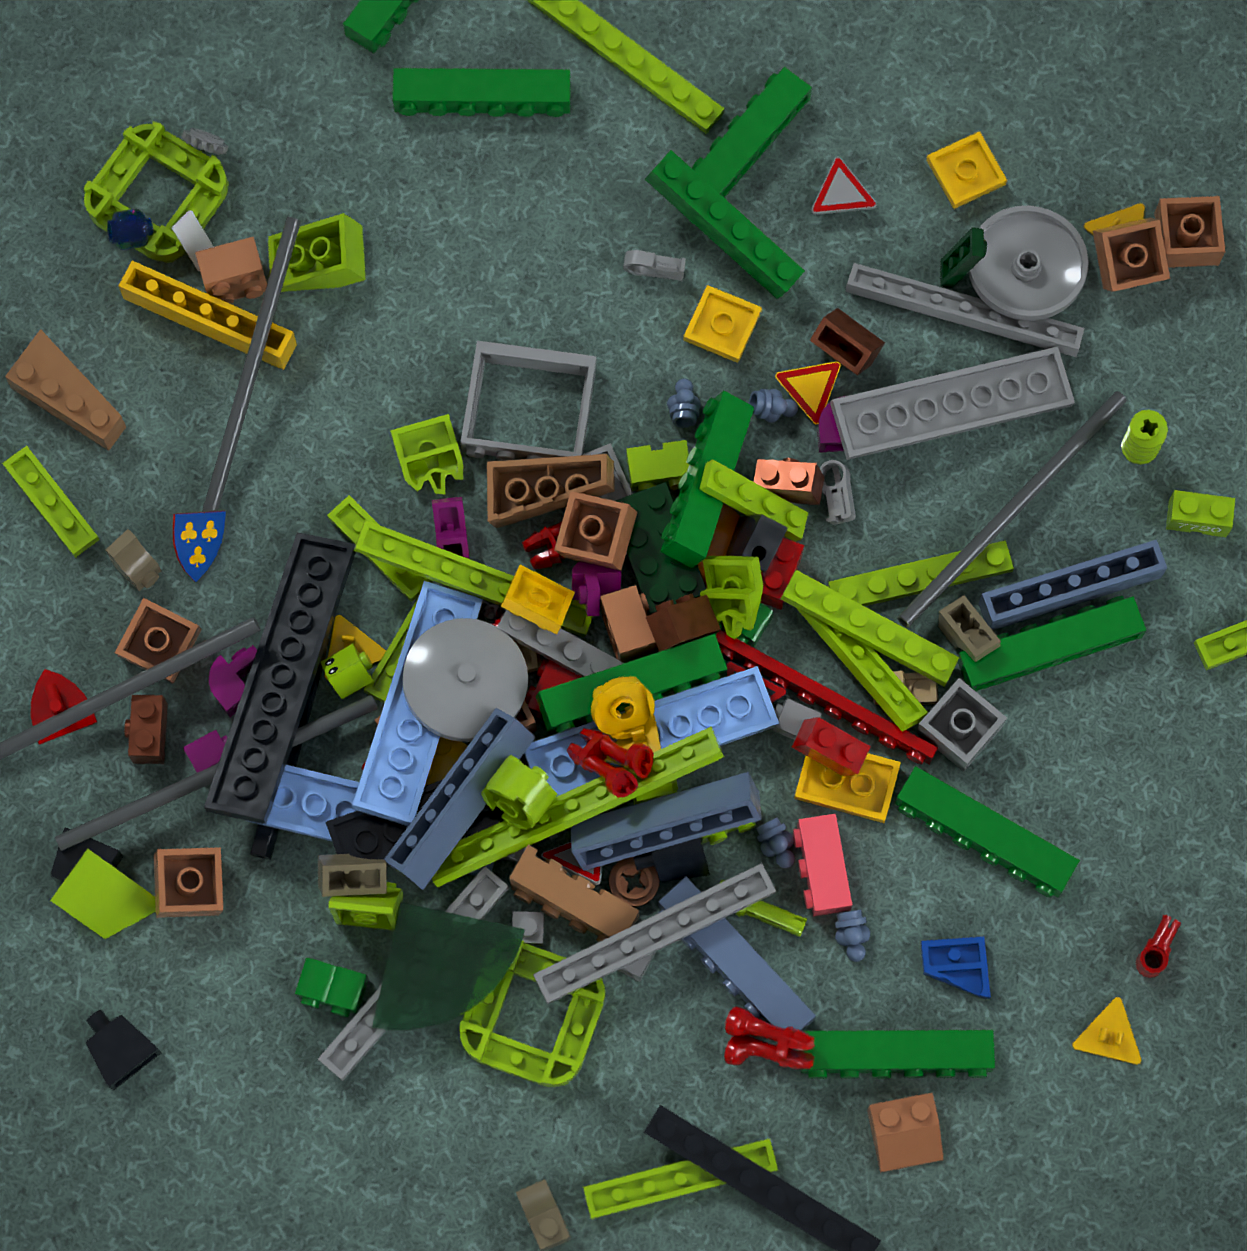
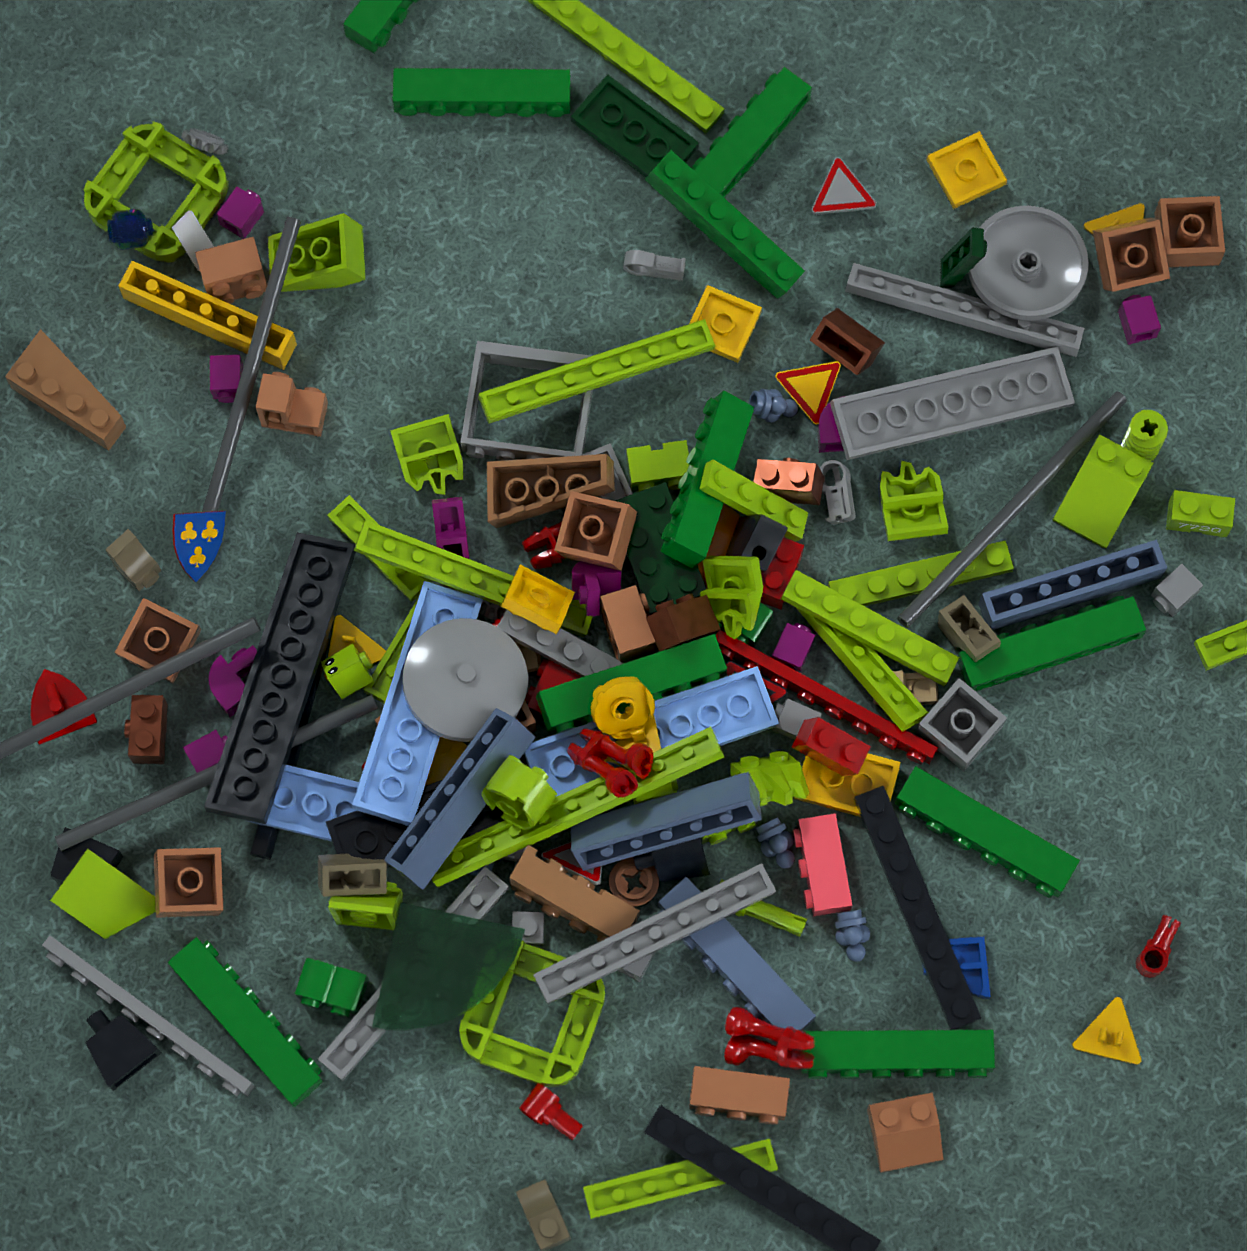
(51, 501): lime plate -> none
(157, 1026): none -> light grey plate
(225, 376): none -> magenta brick
(241, 212): none -> magenta brick
(245, 1021): none -> green brick
(289, 408): none -> nougat brick
(544, 1107): none -> red pin
(596, 371): none -> lime tile
(631, 127): none -> dark green plate
(684, 405): sand blue piece -> none
(739, 1094): none -> nougat brick
(775, 776): none -> lime plate
(794, 646): none -> magenta brick
(912, 504): none -> lime plate
(917, 908): none -> black plate
(1102, 491): none -> lime slope
(1139, 318): none -> magenta brick
(1176, 590): none -> light grey brick

